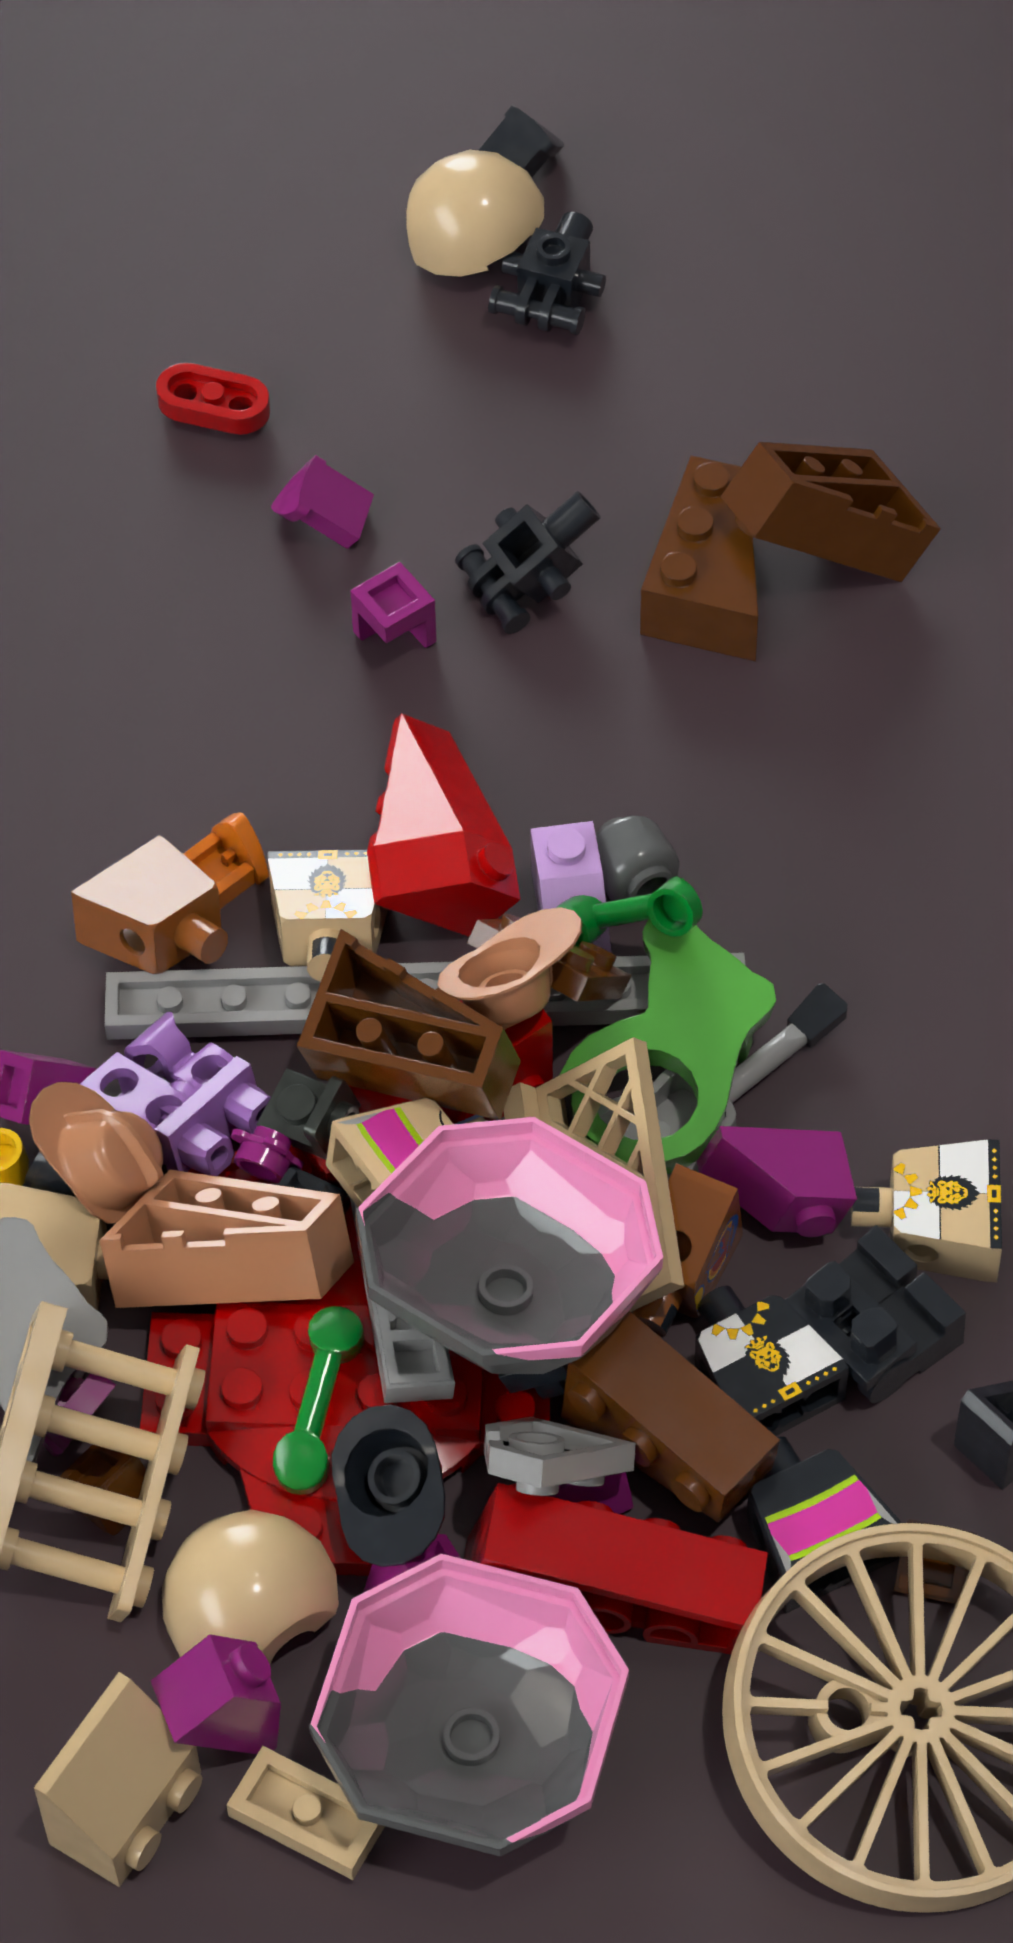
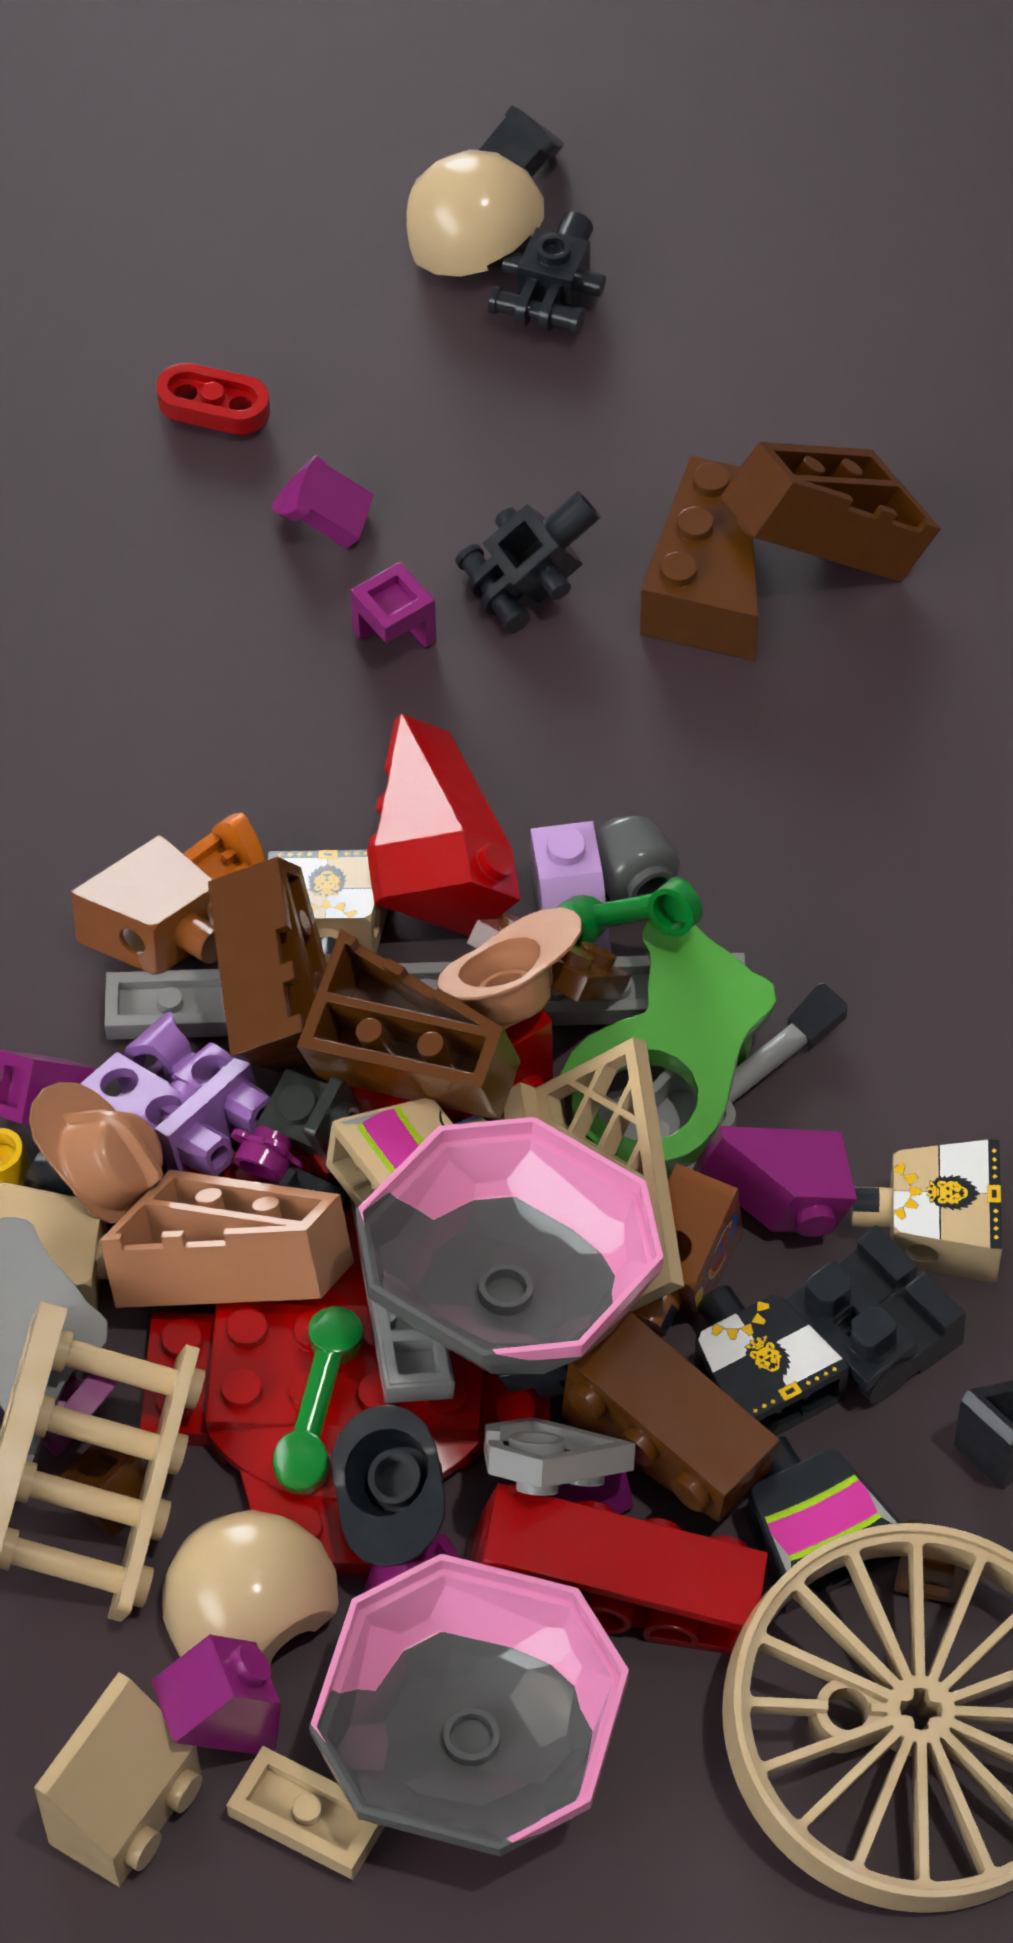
(266, 960): none -> reddish brown wedge

